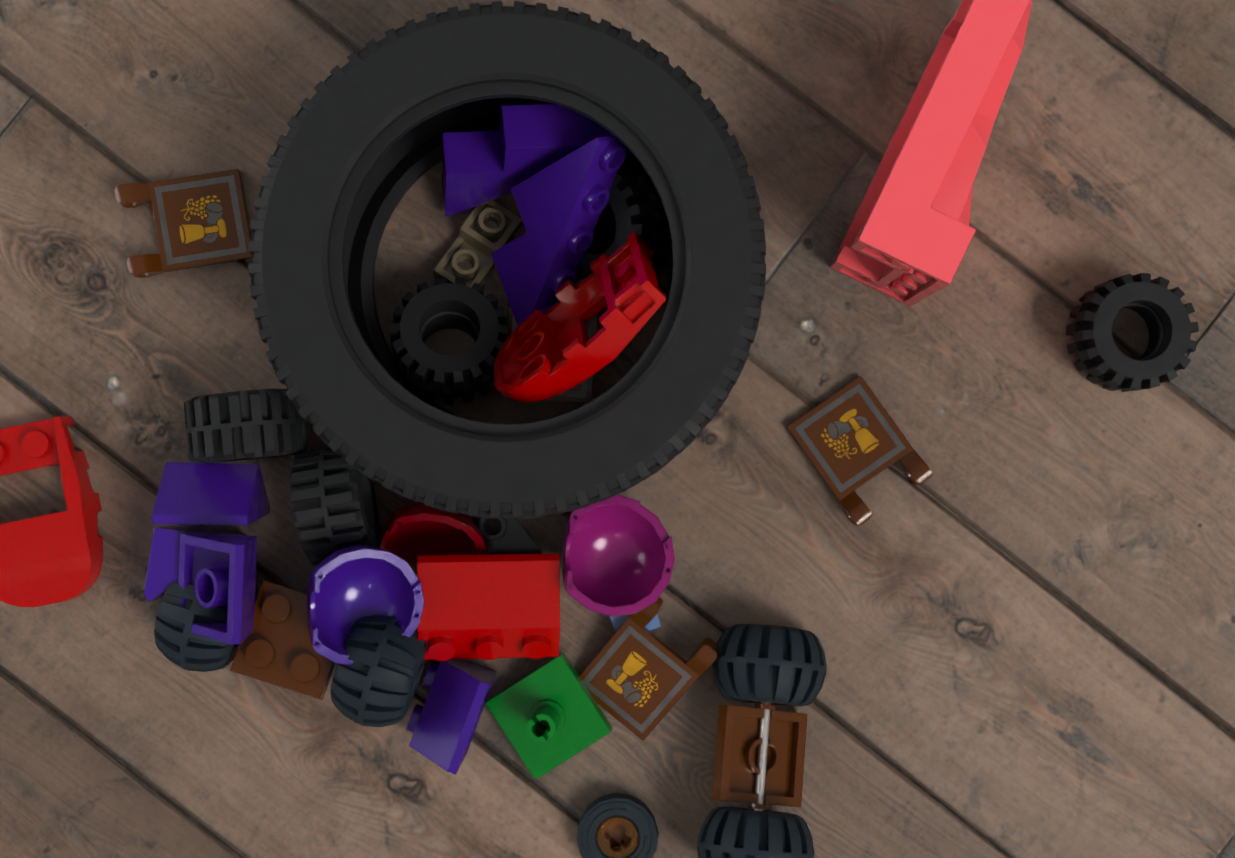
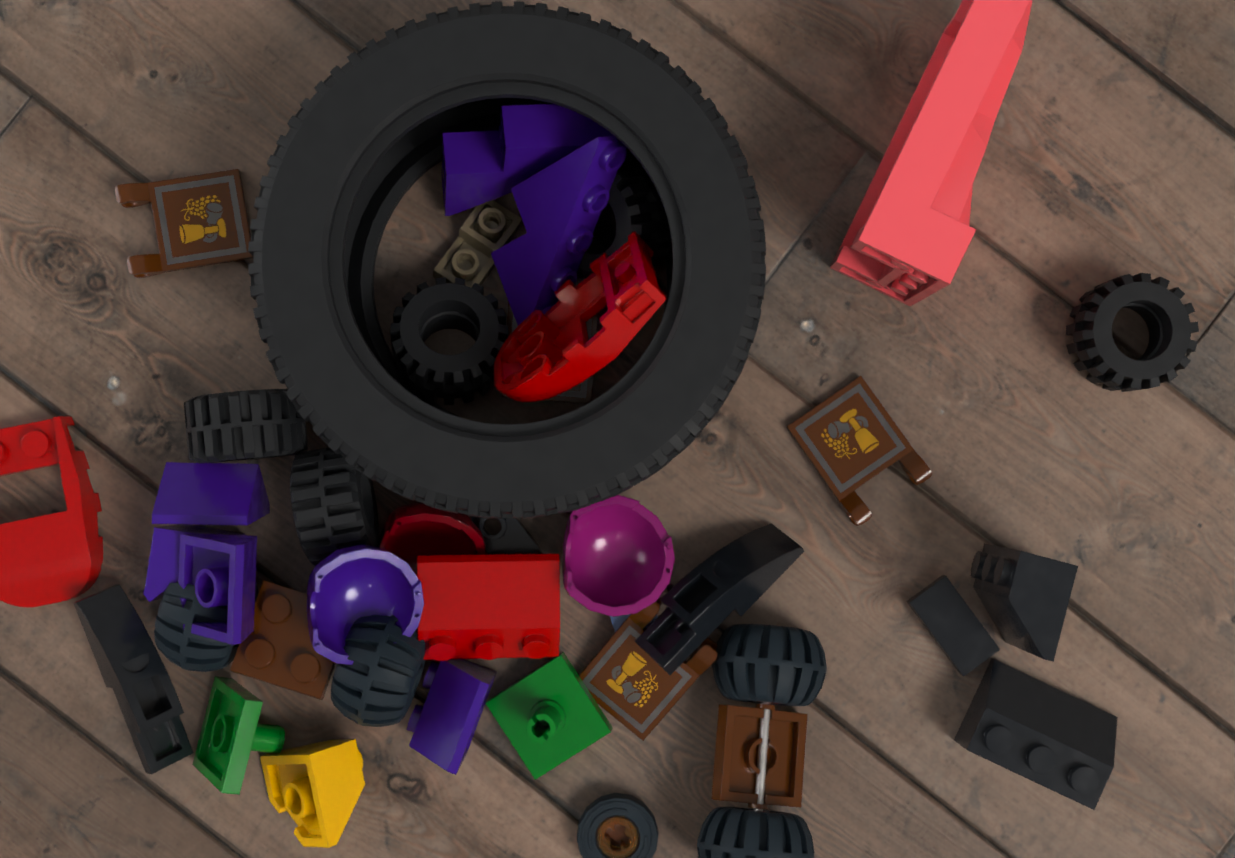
(137, 677): none -> black slope
(231, 733): none -> green tile
(316, 787): none -> yellow slope
(712, 590): none -> black slope
(953, 625): none -> black tile
(1024, 596): none -> black slope
(1040, 733): none -> black slope

